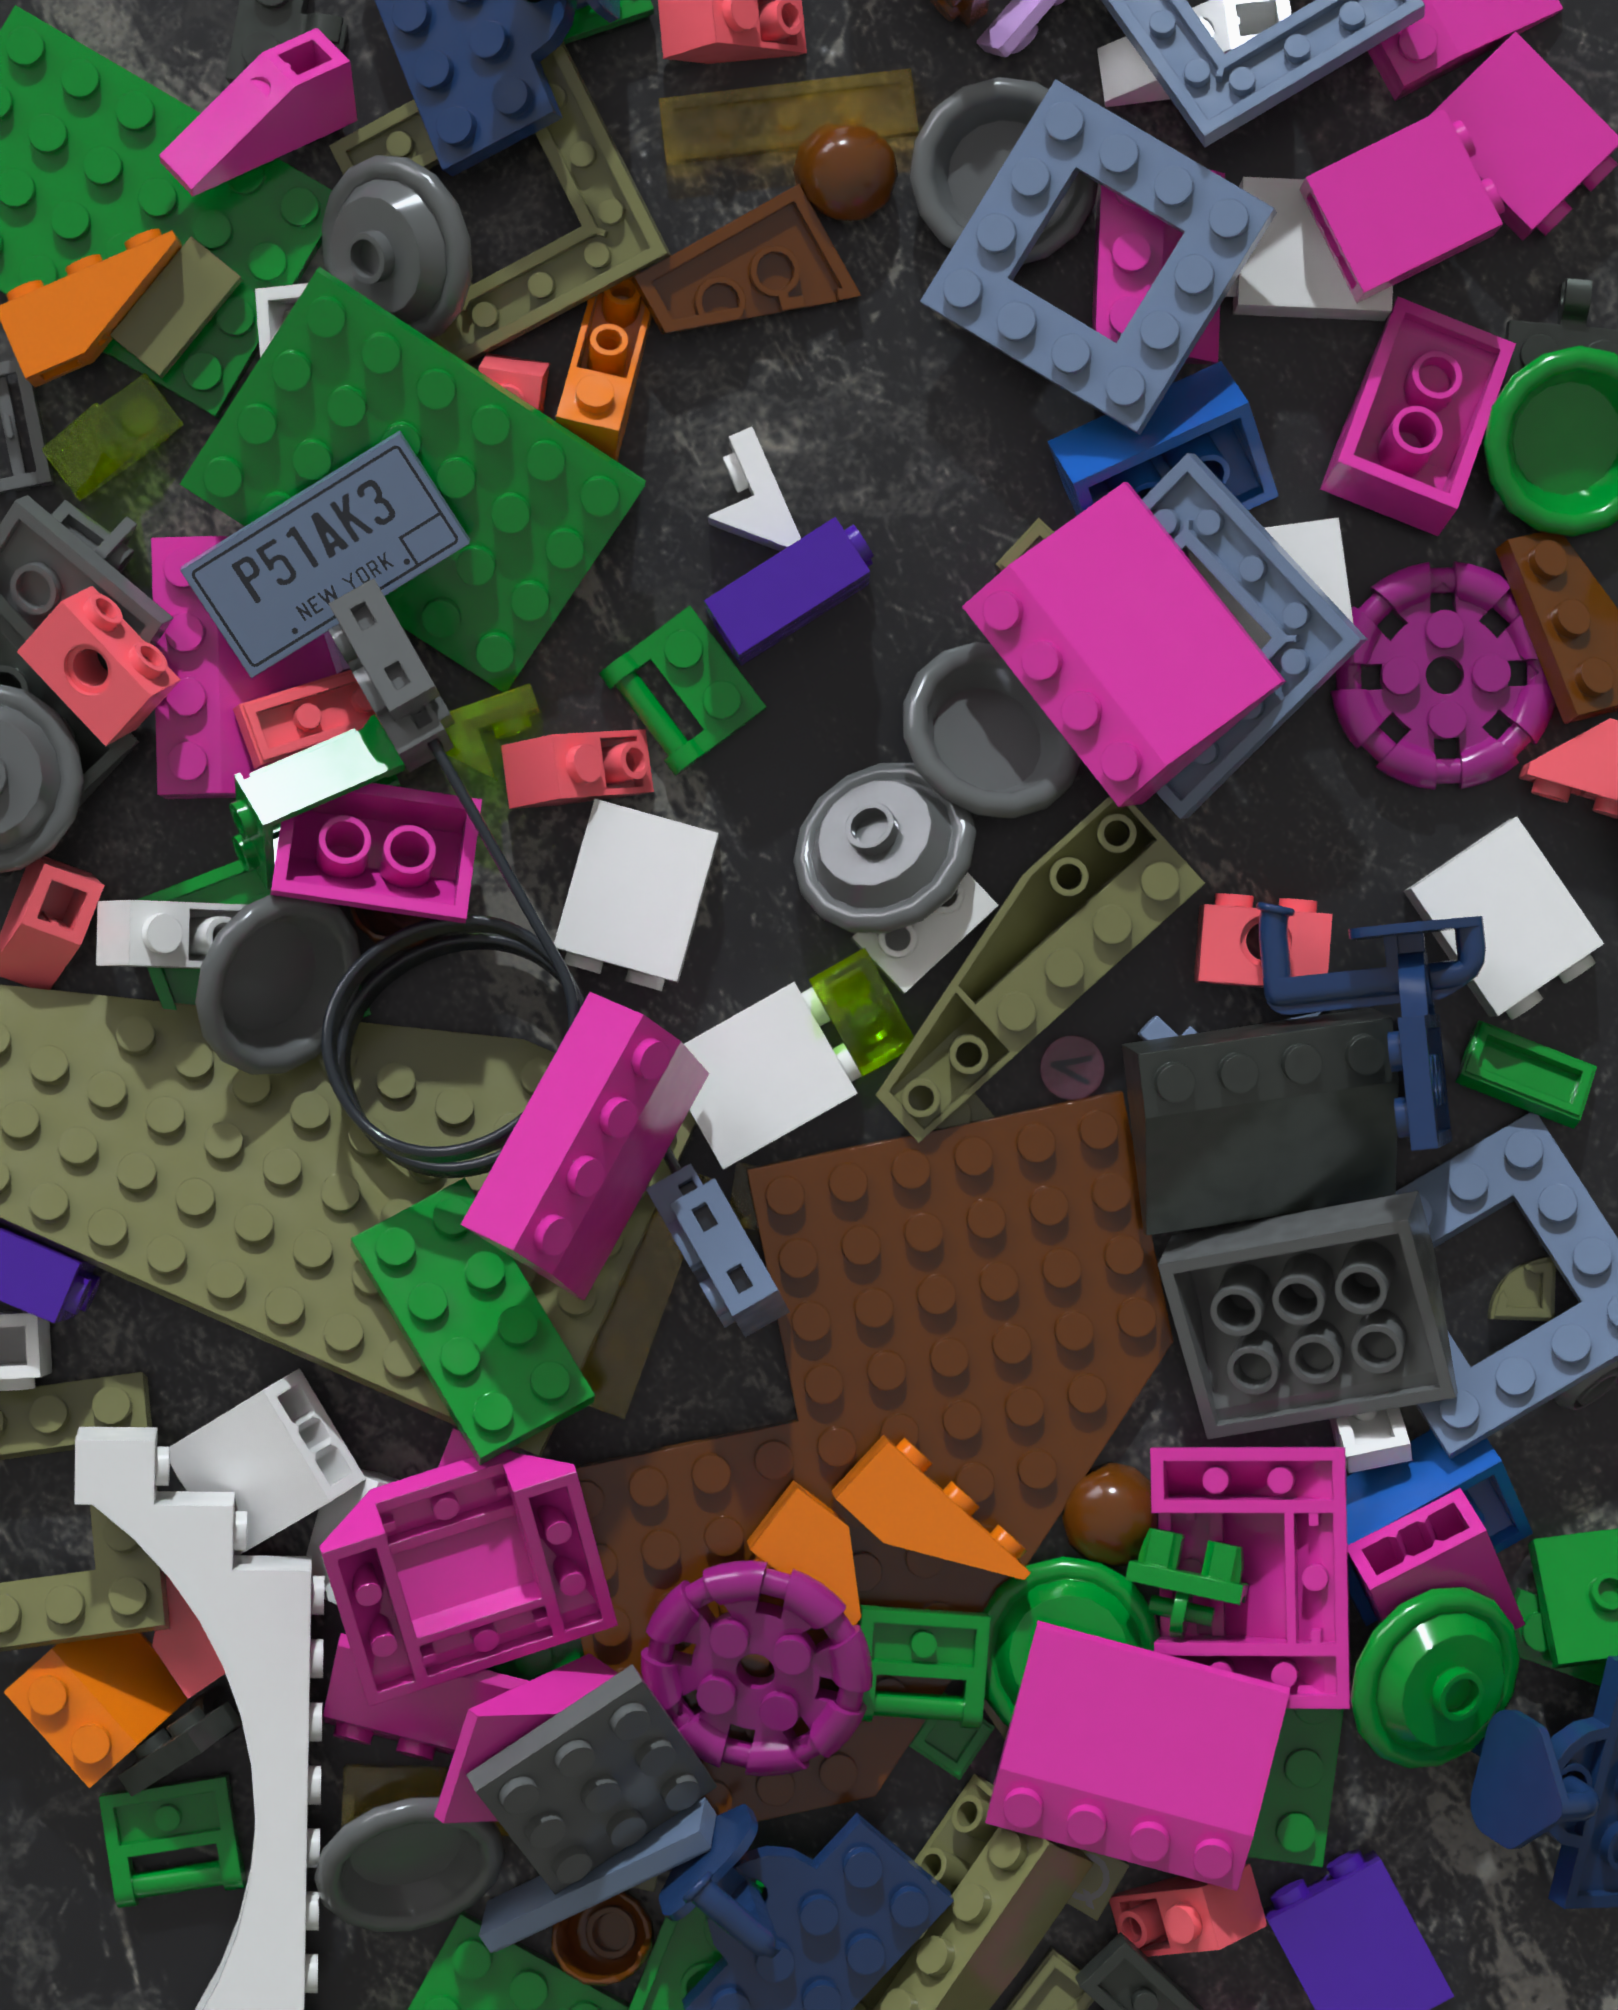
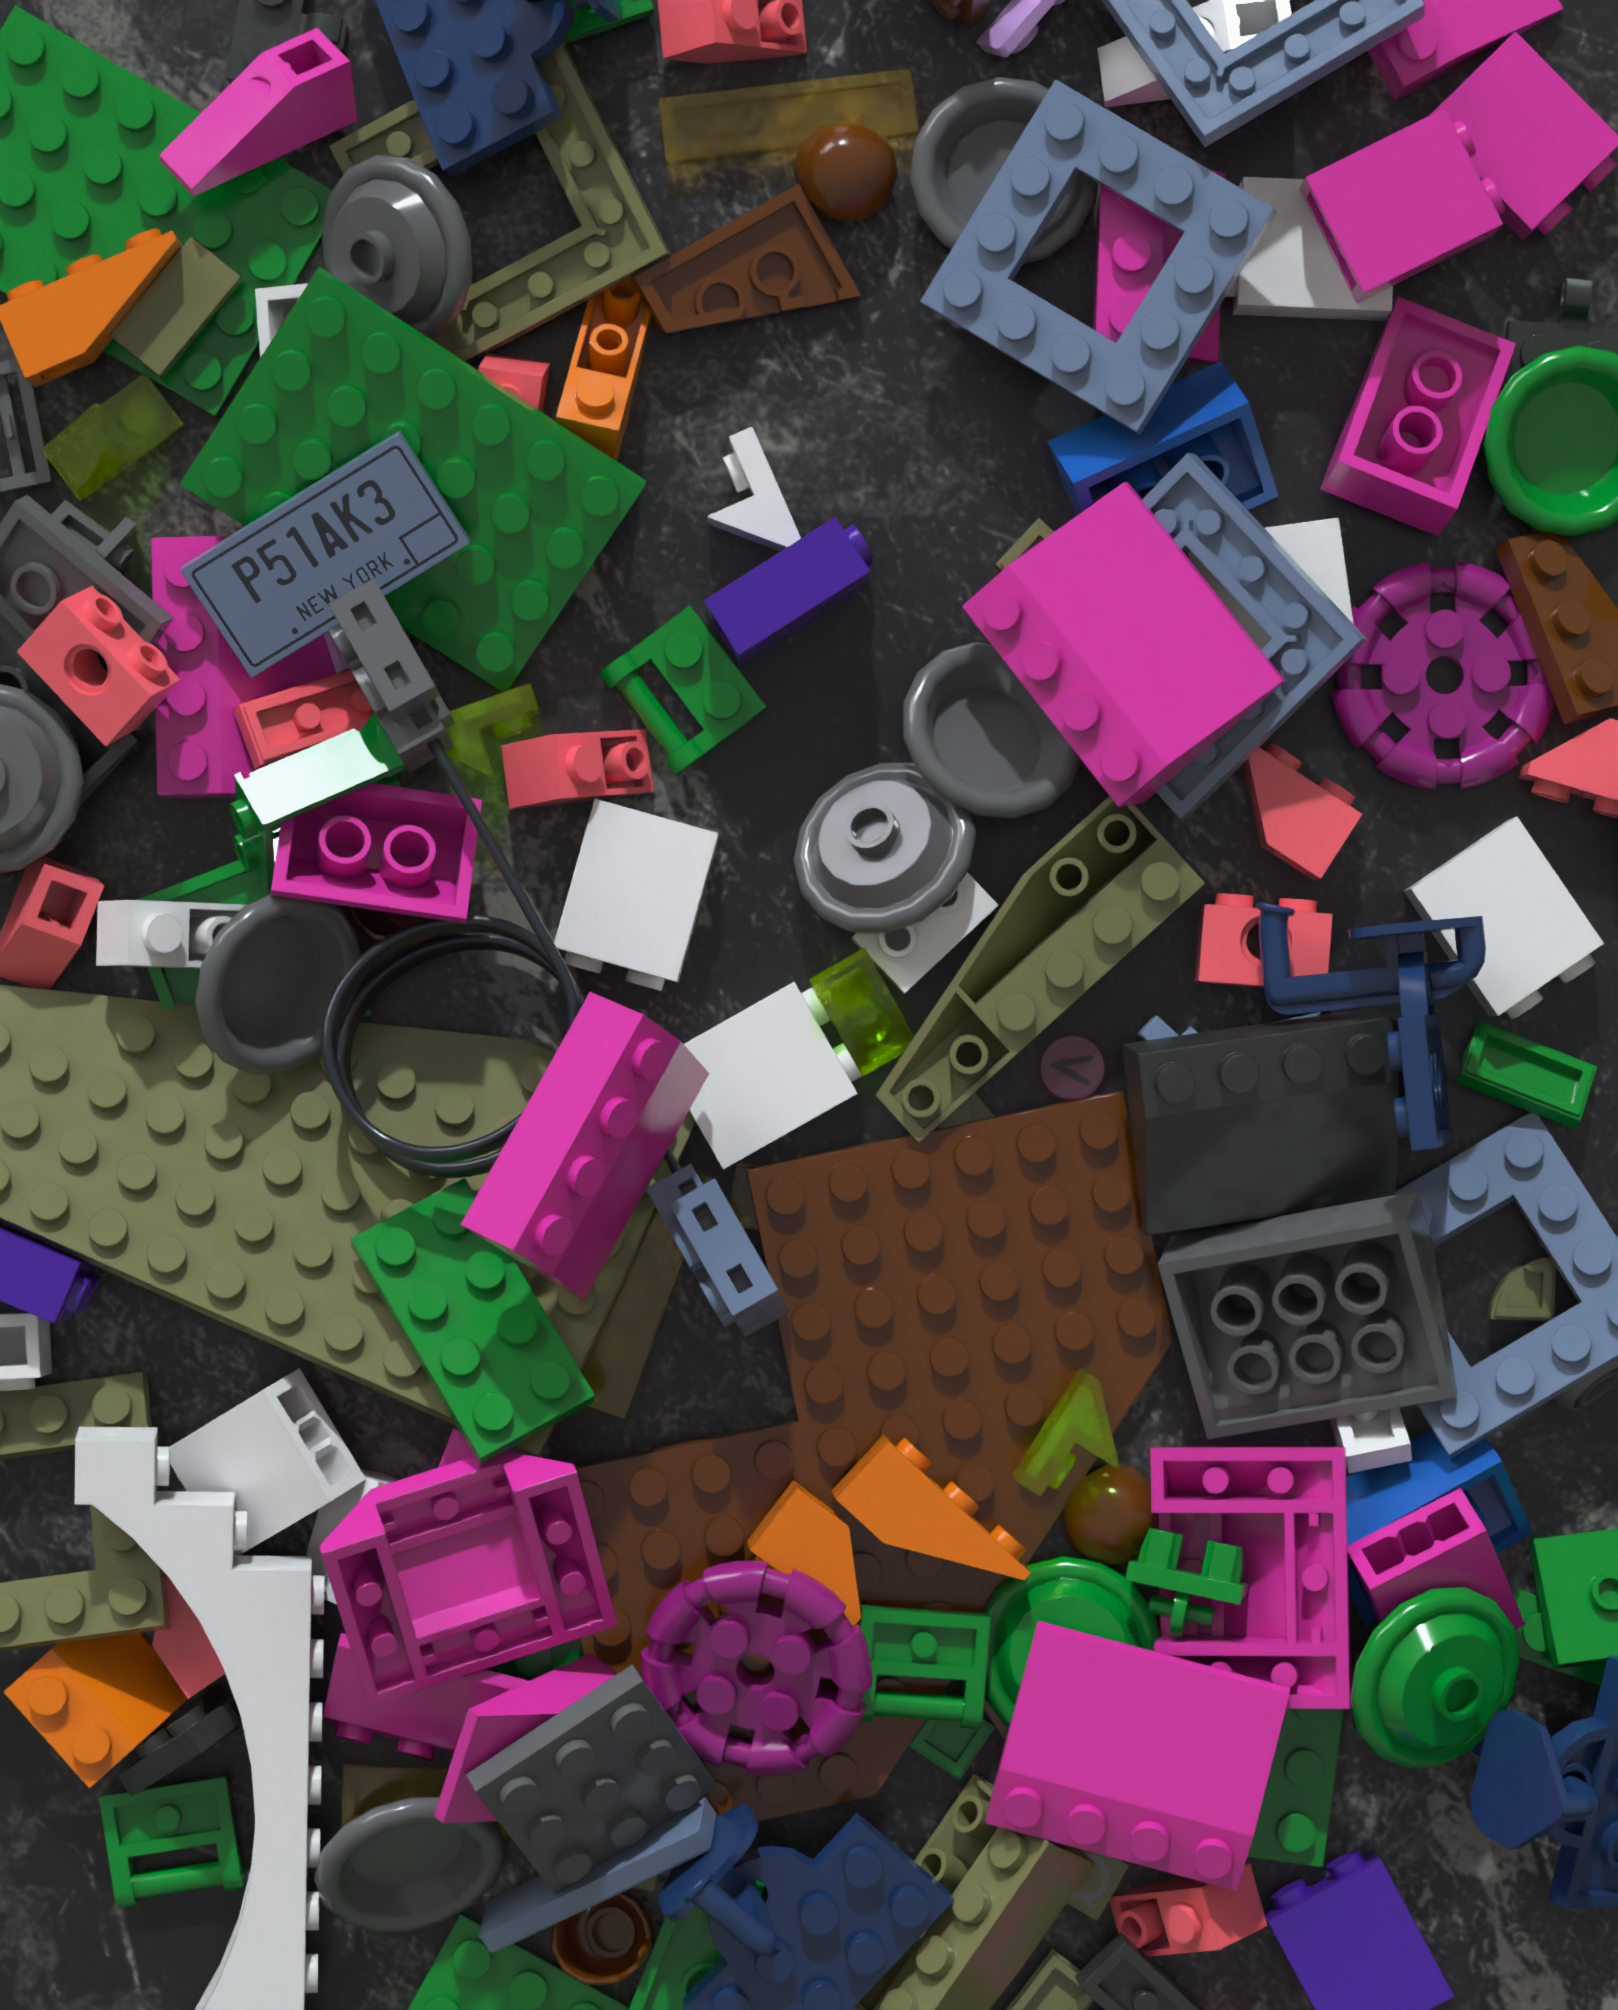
(1076, 1418): none -> clear neon green slope
(1295, 816): none -> coral slope

